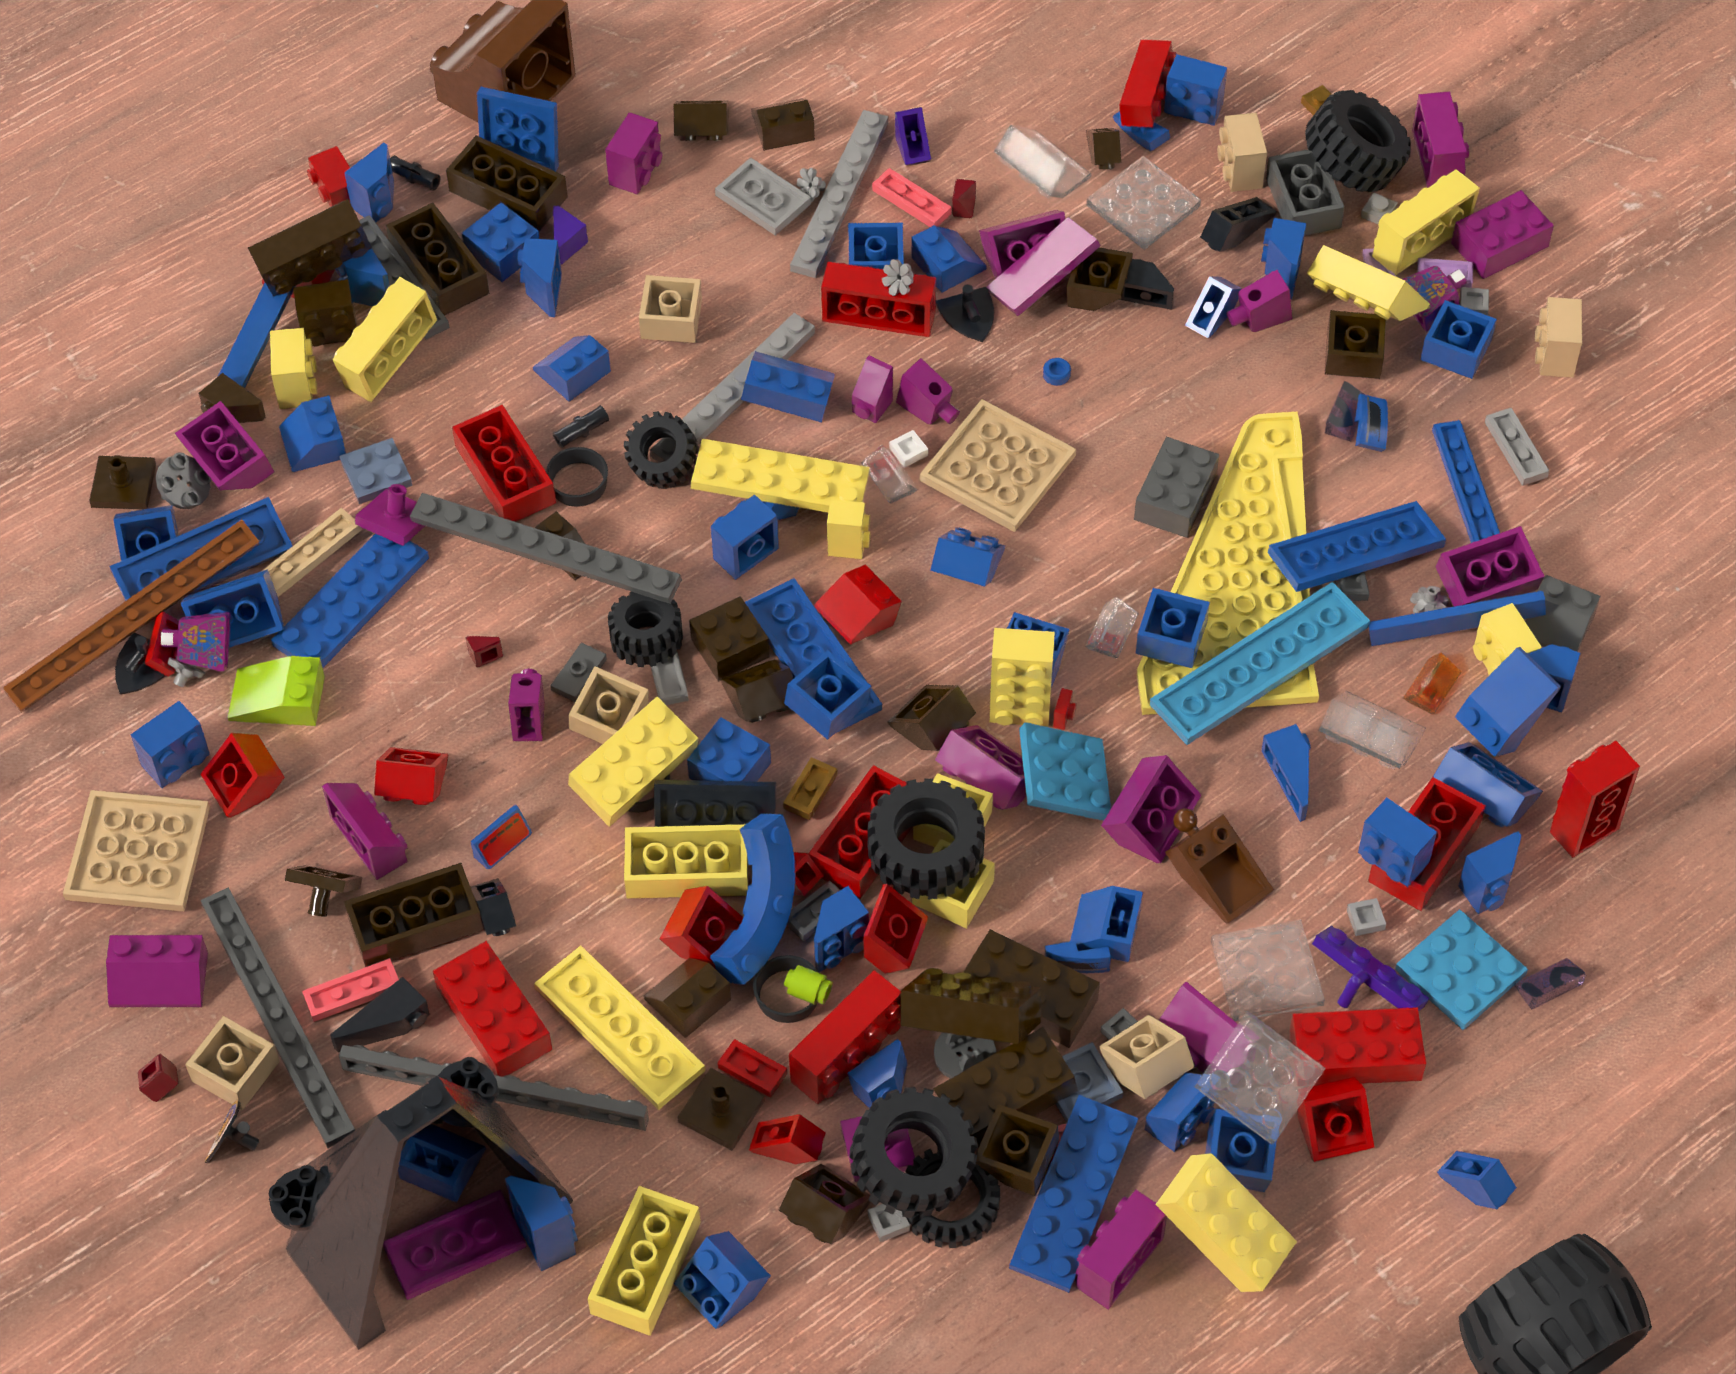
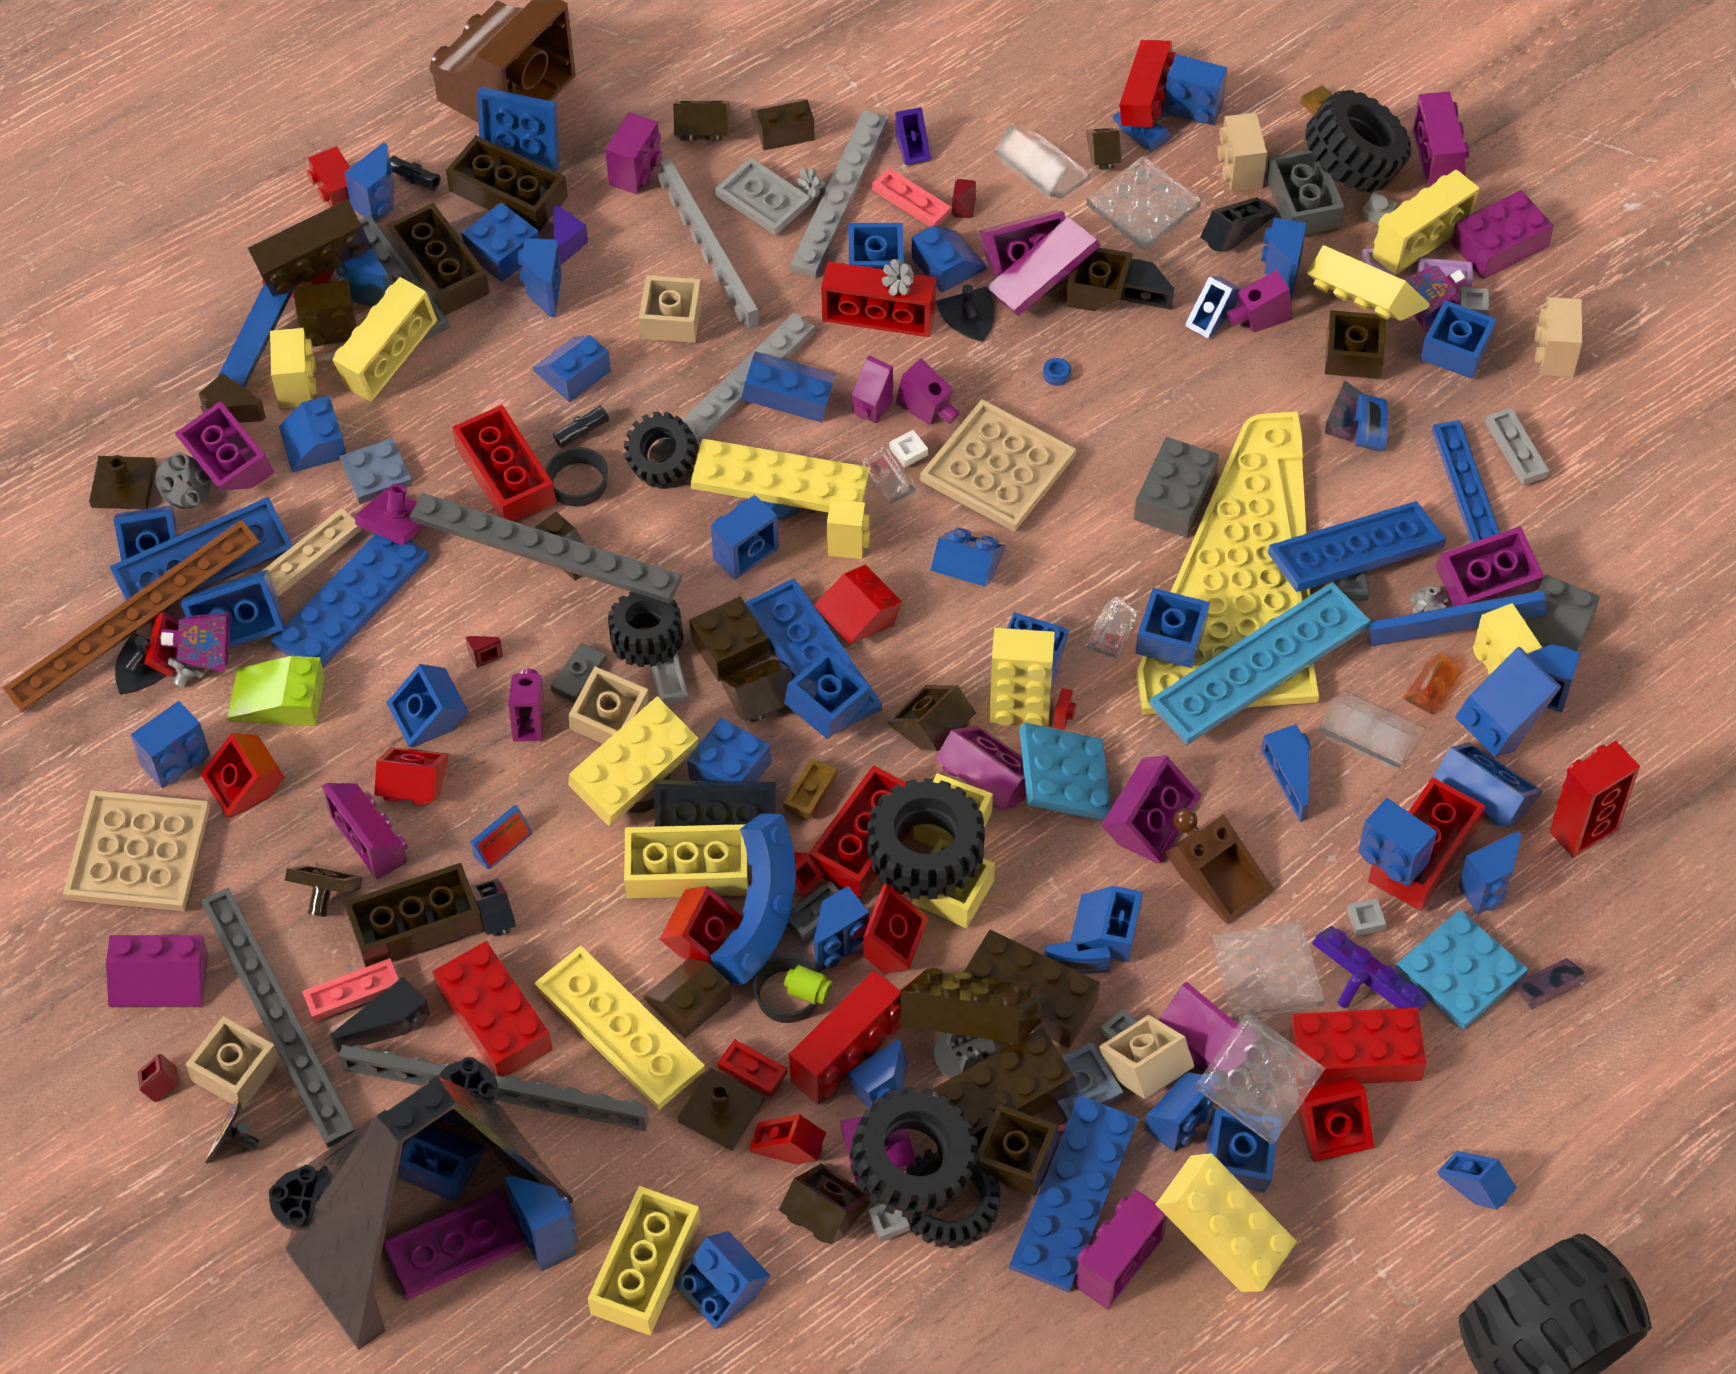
(427, 705): none -> blue slope
(710, 247): none -> light grey plate

